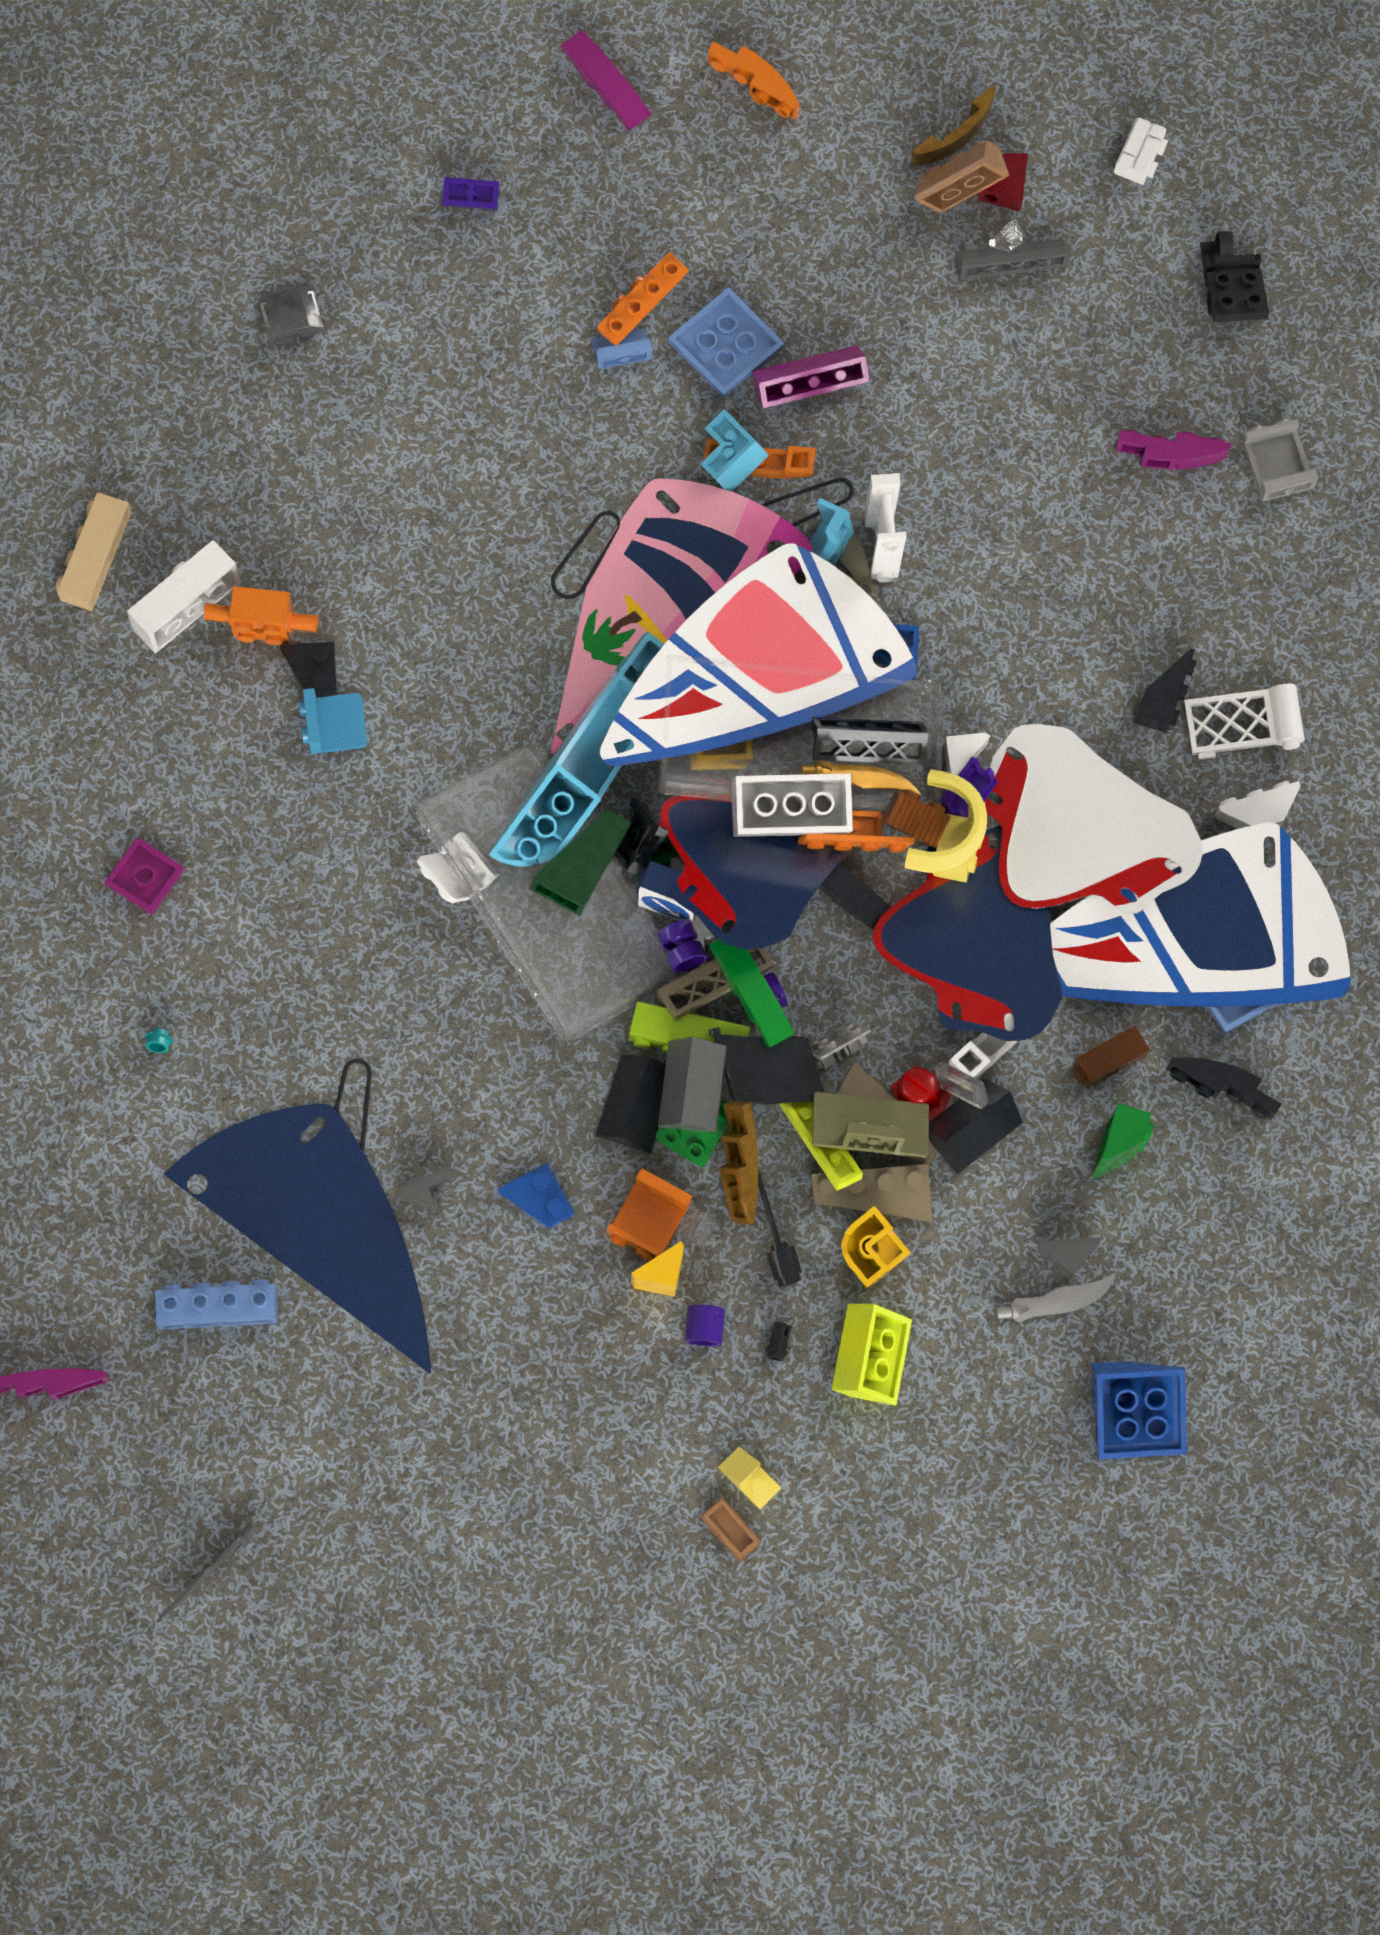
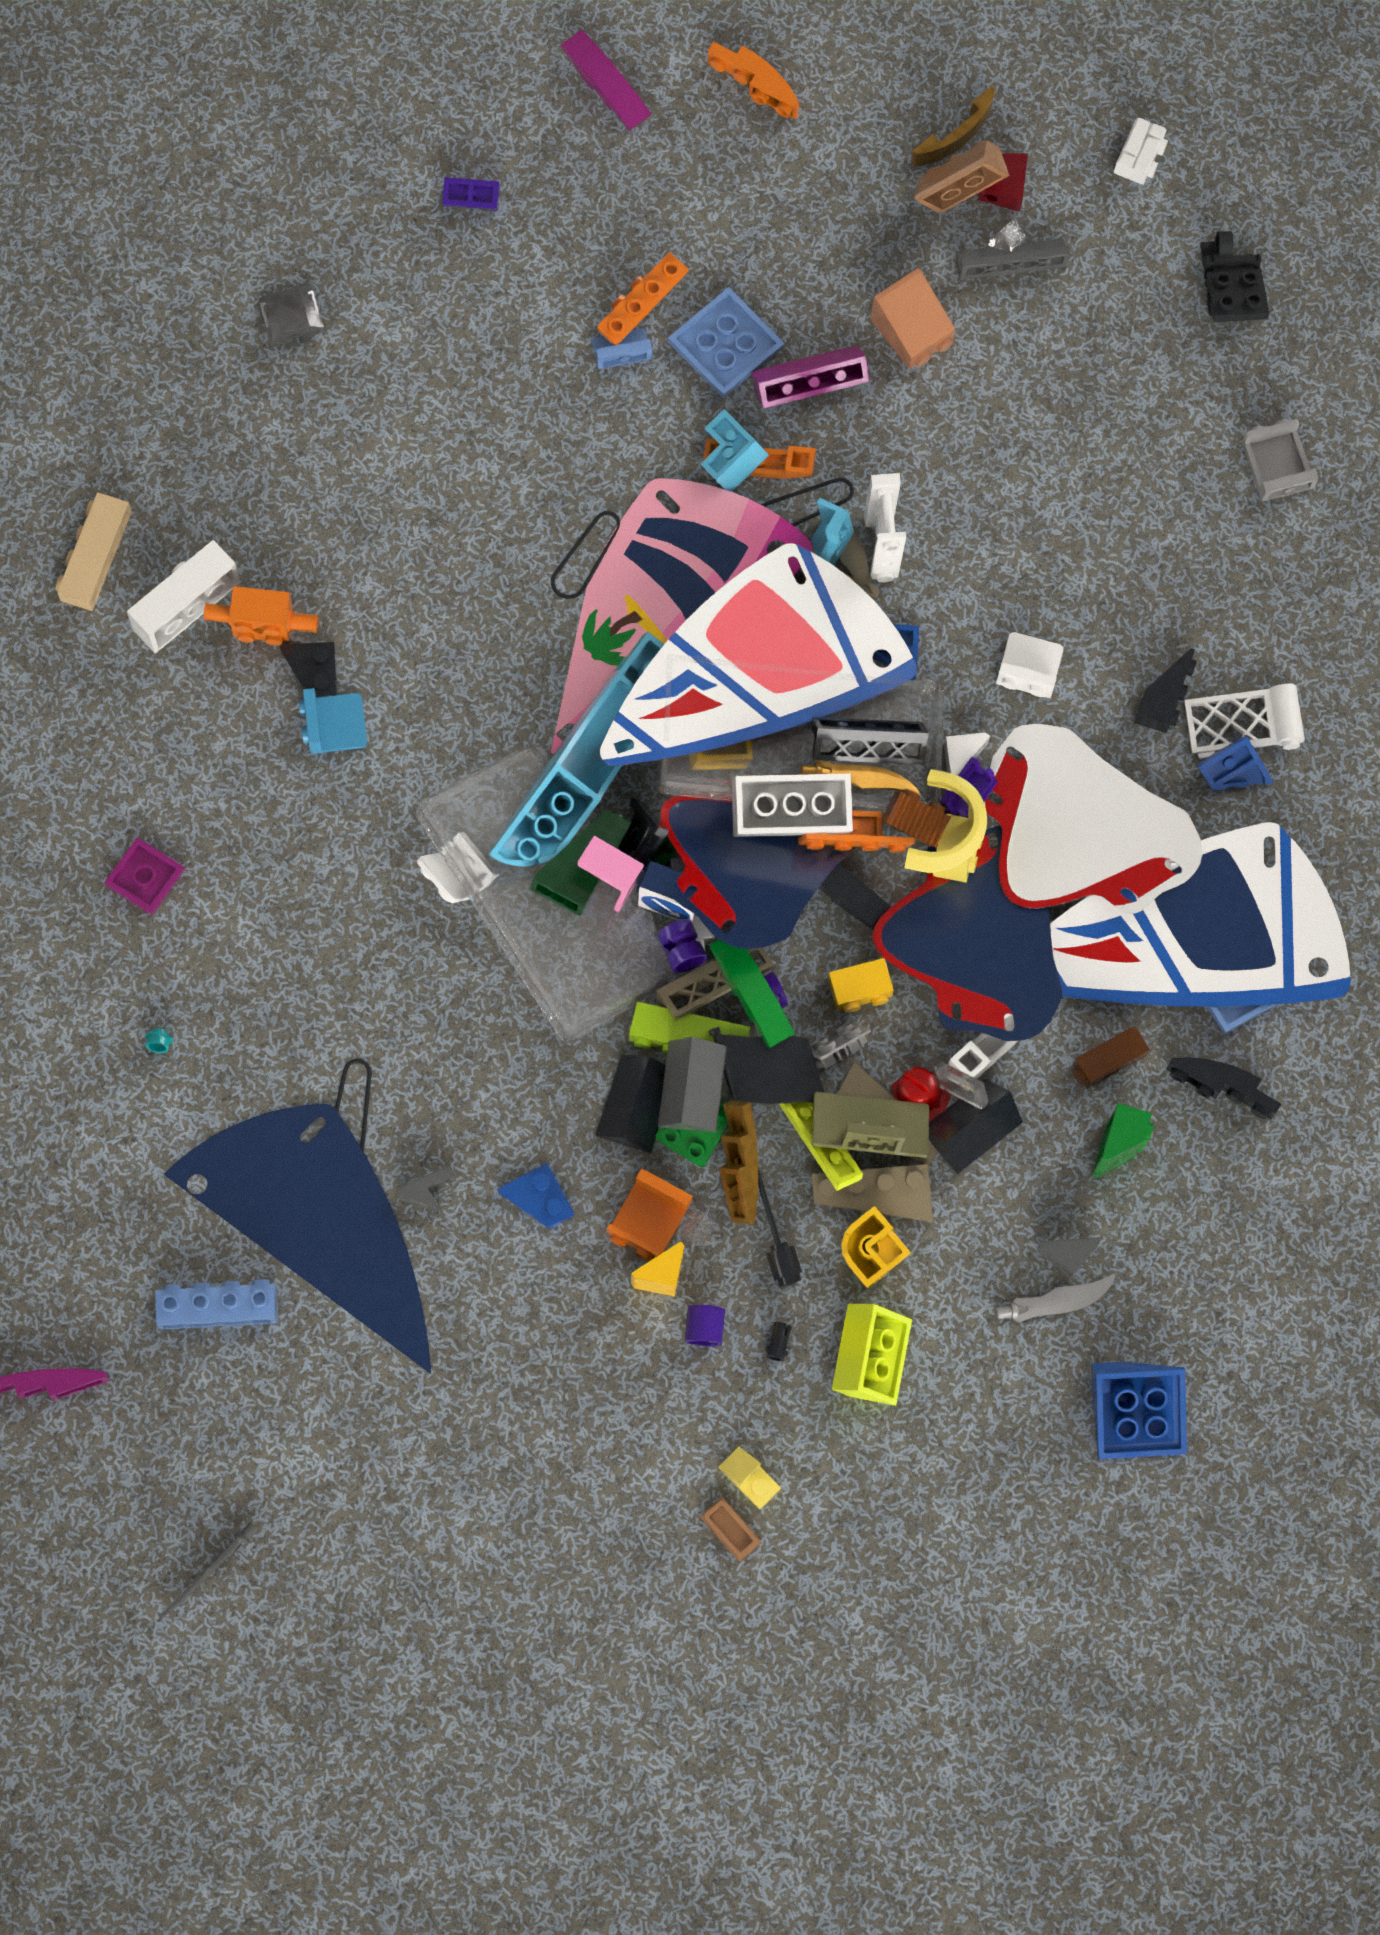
(612, 867): none -> bright pink panel
(860, 985): none -> yellow brick
(912, 319): none -> nougat slope
(1030, 665): none -> white bracket
(1184, 452): magenta slope -> none
(1234, 766): none -> blue wing
(1259, 806): white slope -> none

